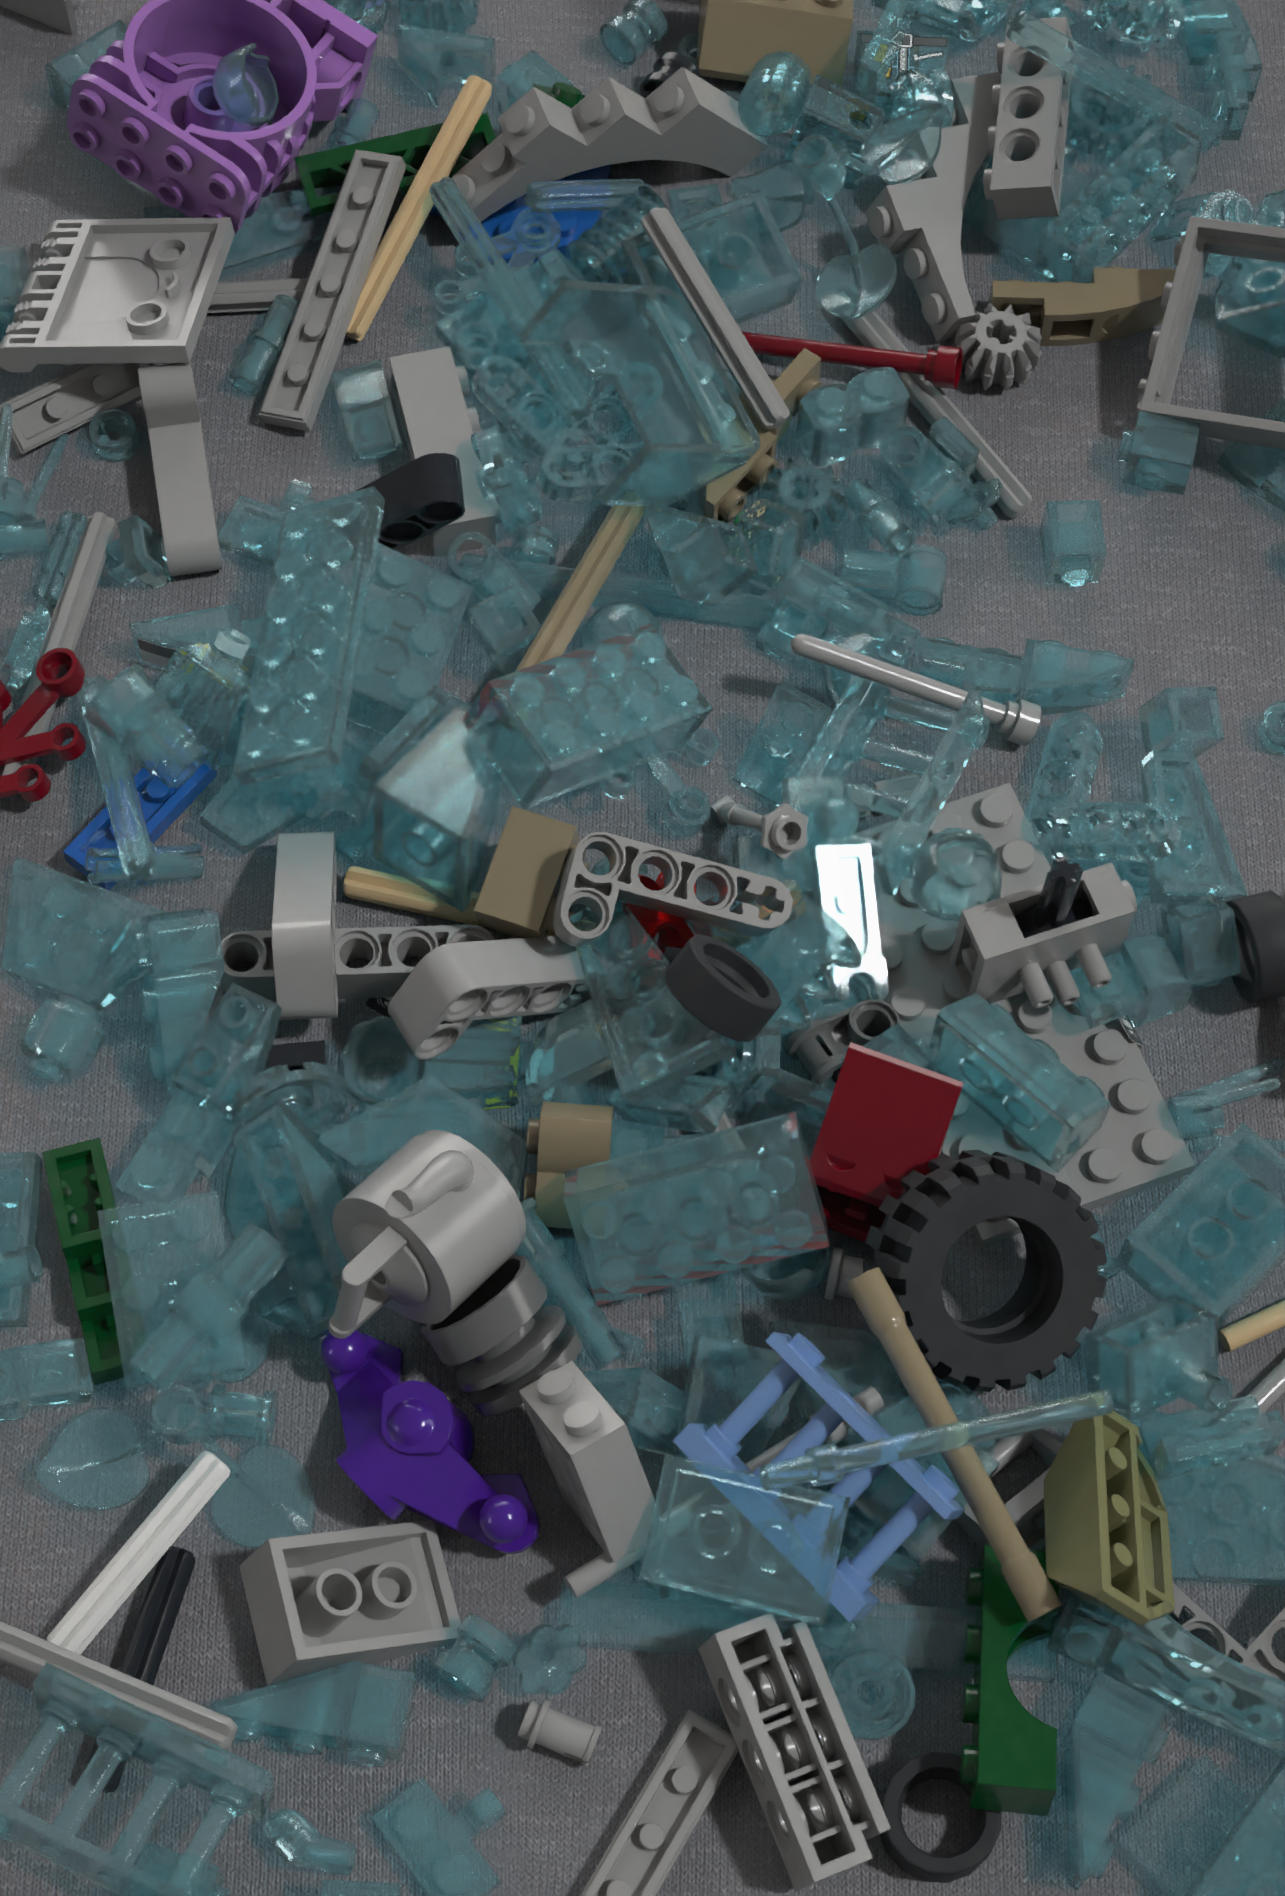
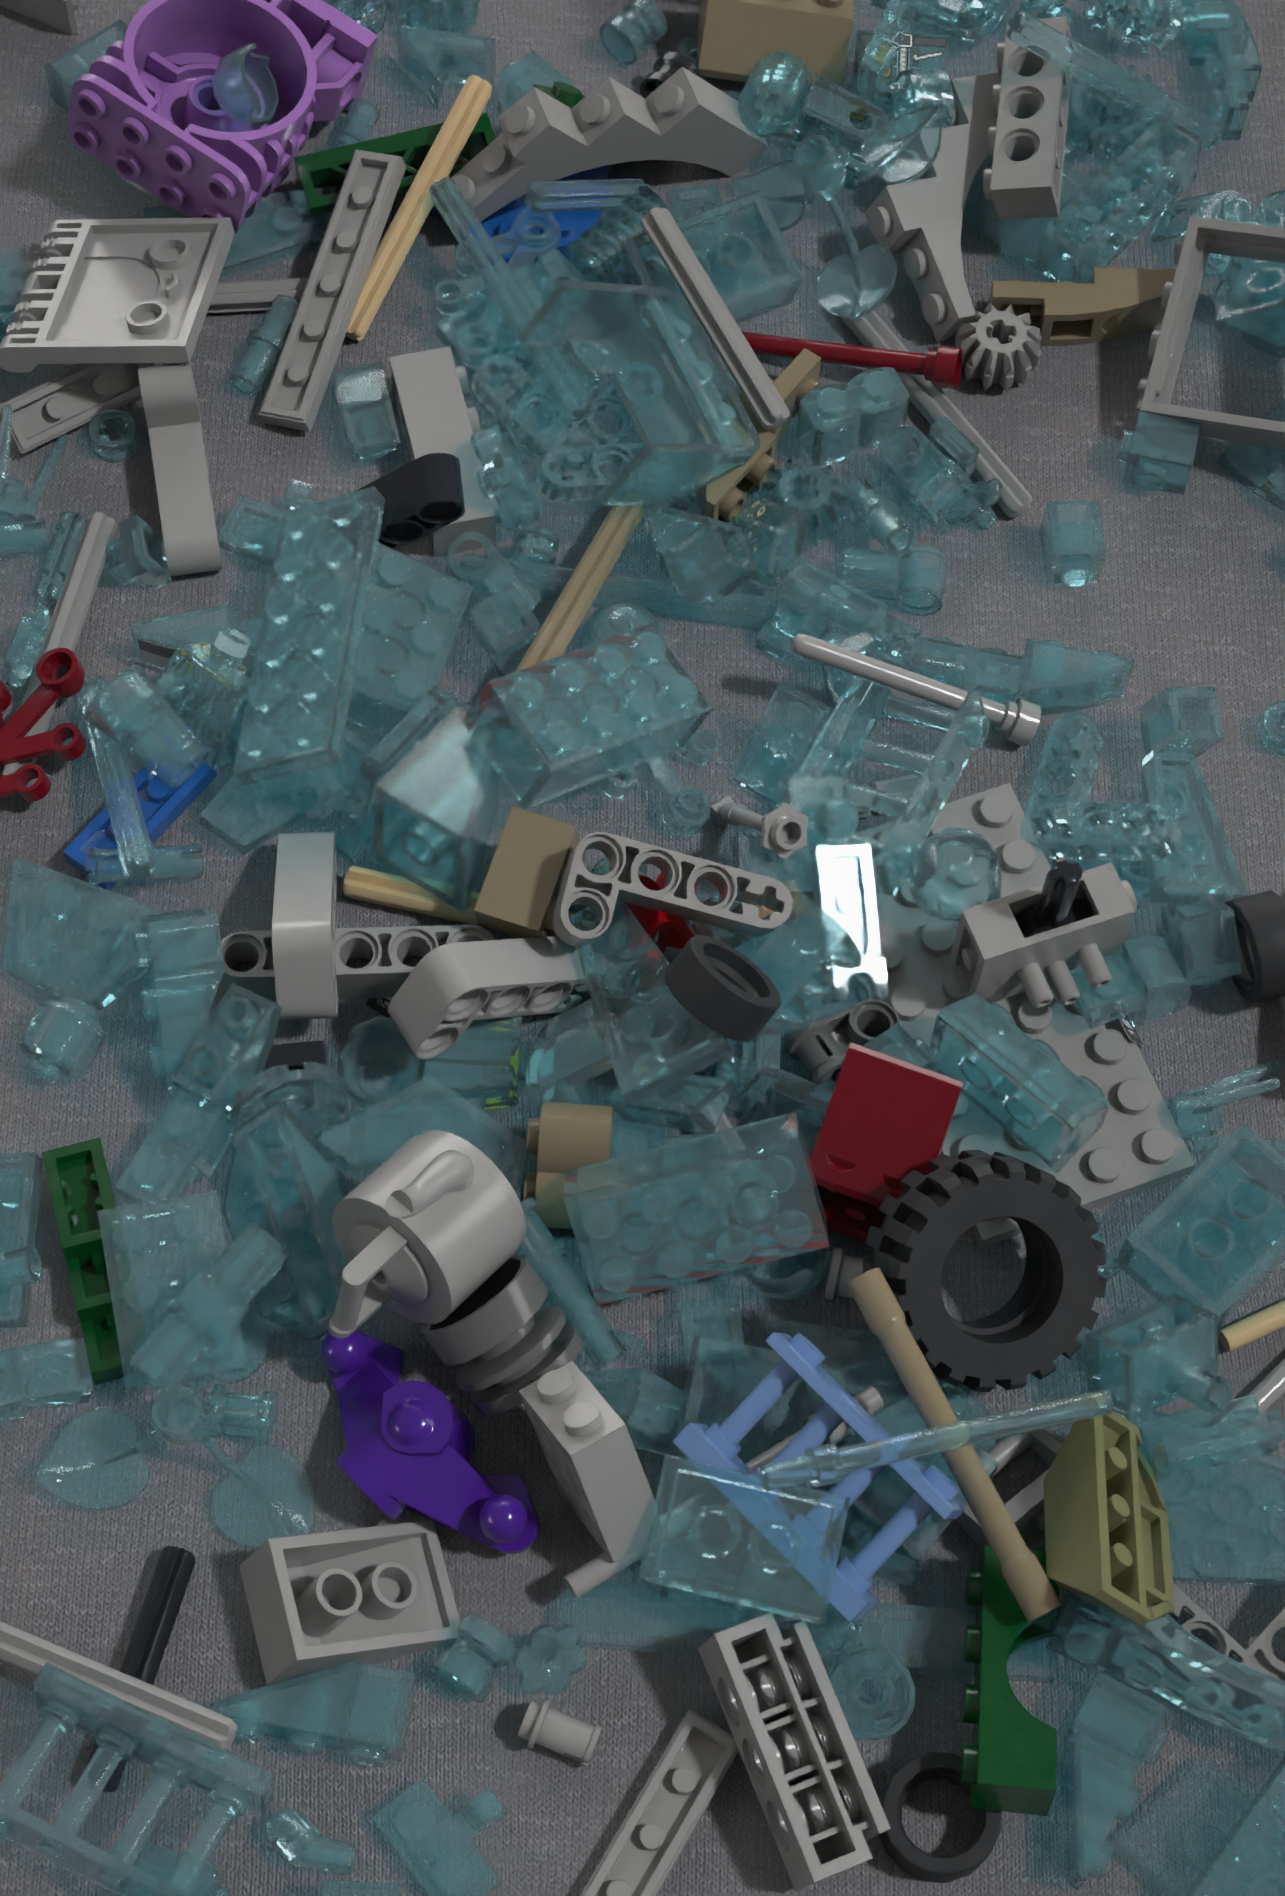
(140, 1553): white axle -> none

